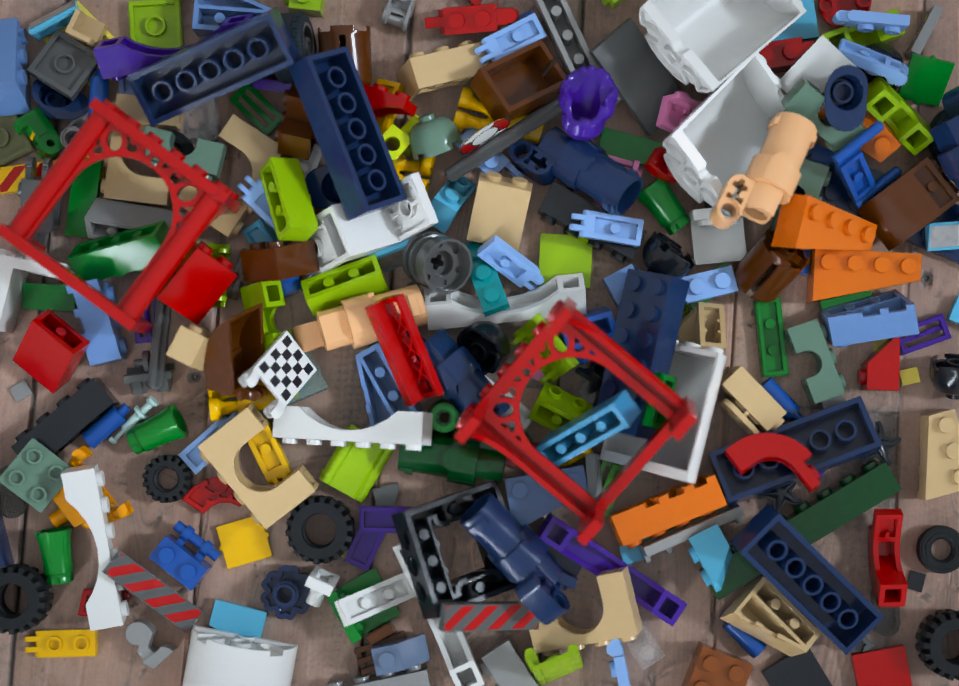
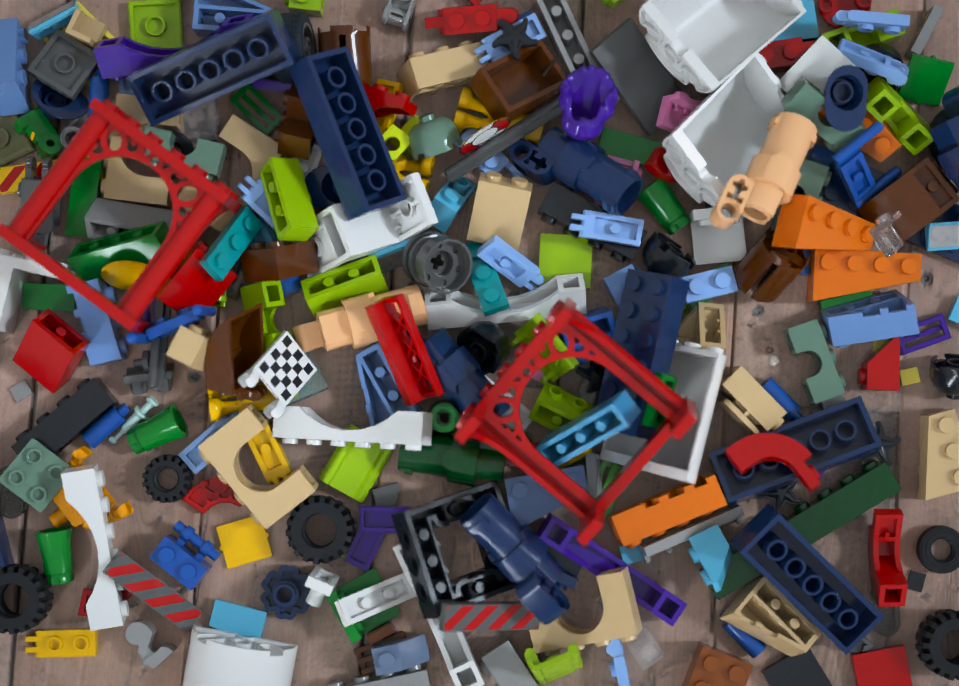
(122, 273): none -> yellow sticker
(165, 327): none -> blue plate
(231, 243): none -> teal plate
(514, 37): none -> black animal
(771, 338): green tile -> none
(885, 235): none -> clear bracket

